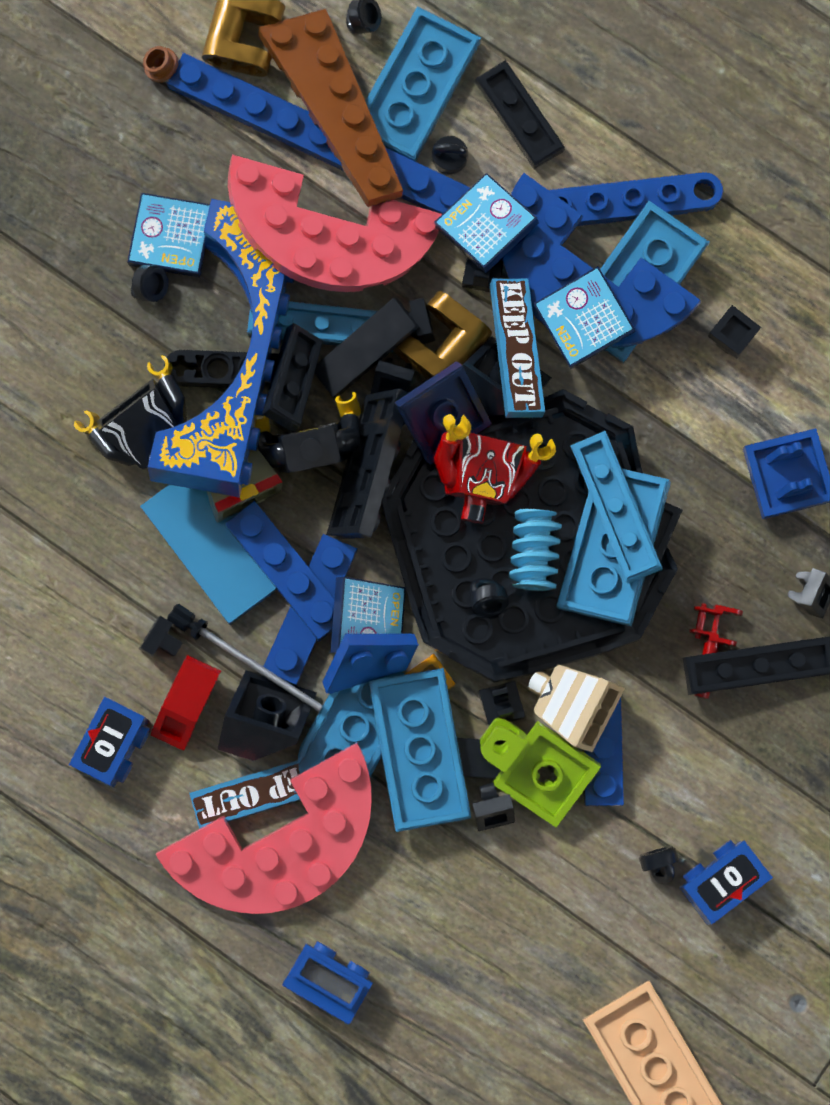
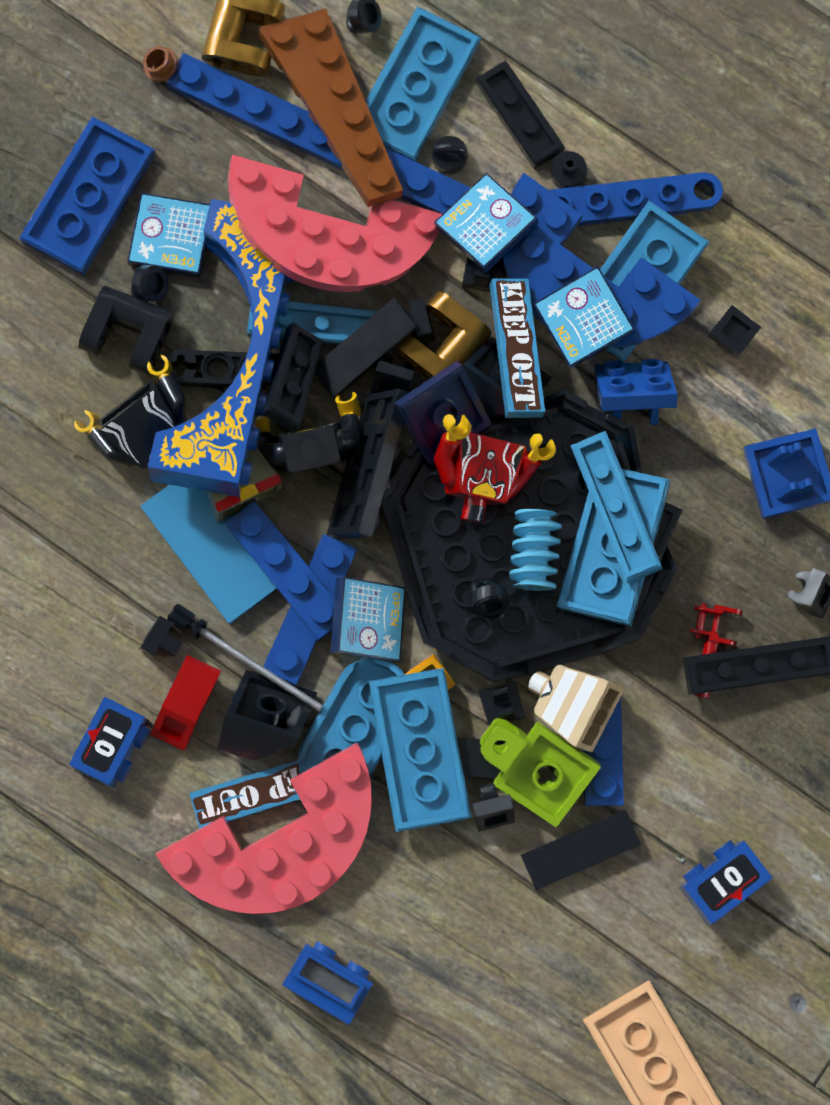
(87, 195): none -> blue tile
(133, 314): none -> black connector
(368, 658): blue wing -> none
(568, 170): none -> black tile
(580, 849): none -> black tile
(635, 387): none -> blue plate
(657, 859): black tile -> none

